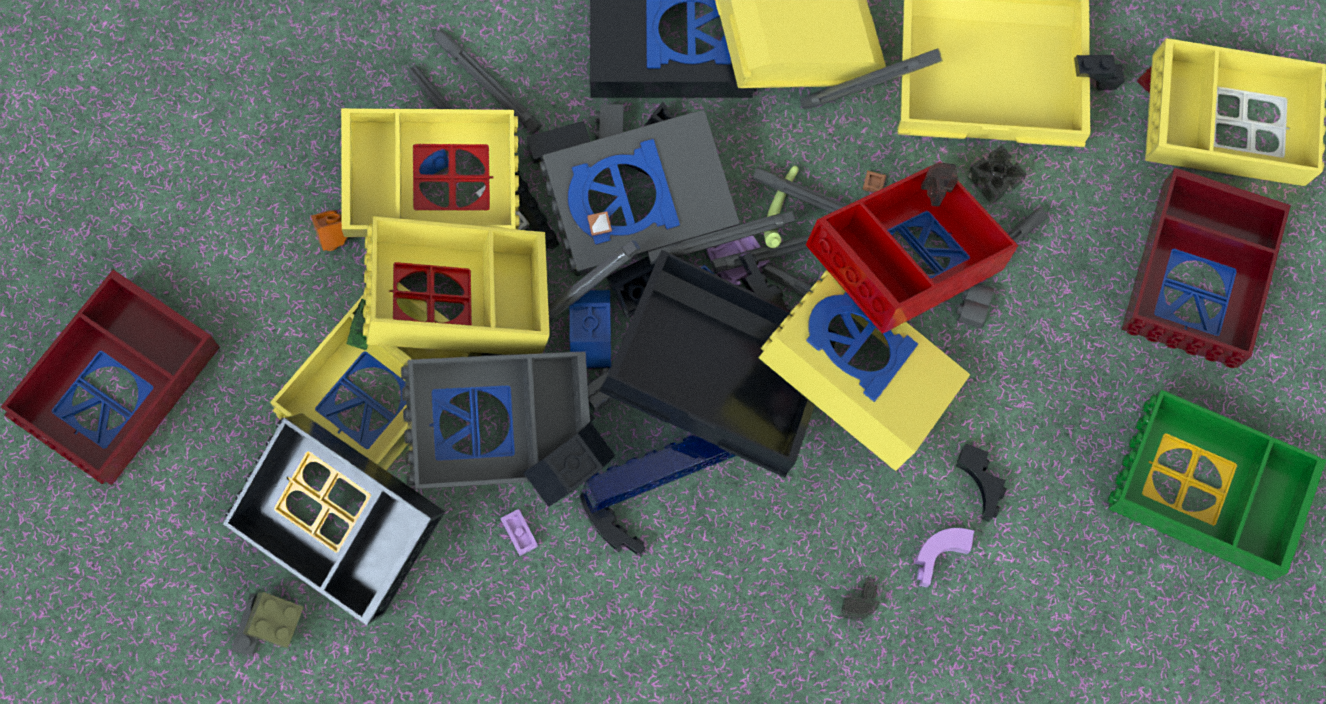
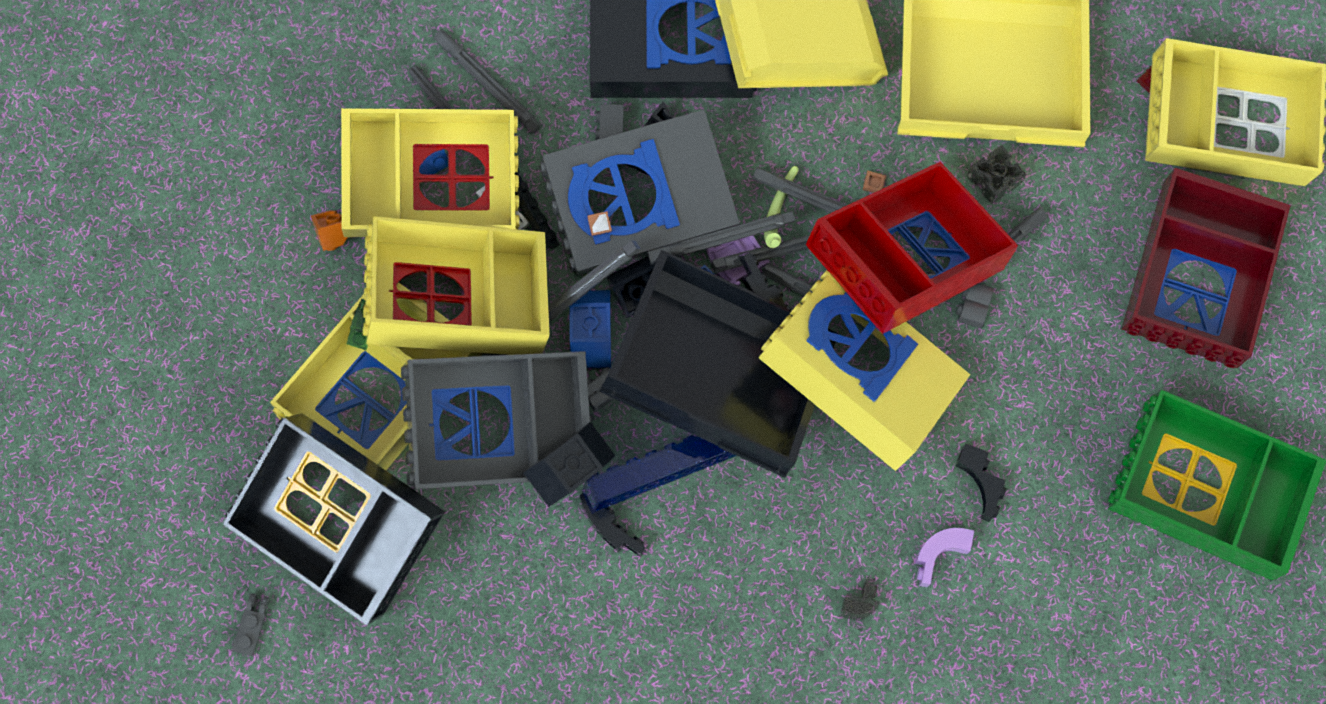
(115, 329): dark red panel -> none
(273, 620): olive brick -> none
(519, 532): lavender plate -> none
(556, 140): black slope -> none
(872, 79): dark grey piece -> none
(938, 181): clear smoke brick -> none
(1102, 69): black arch -> none

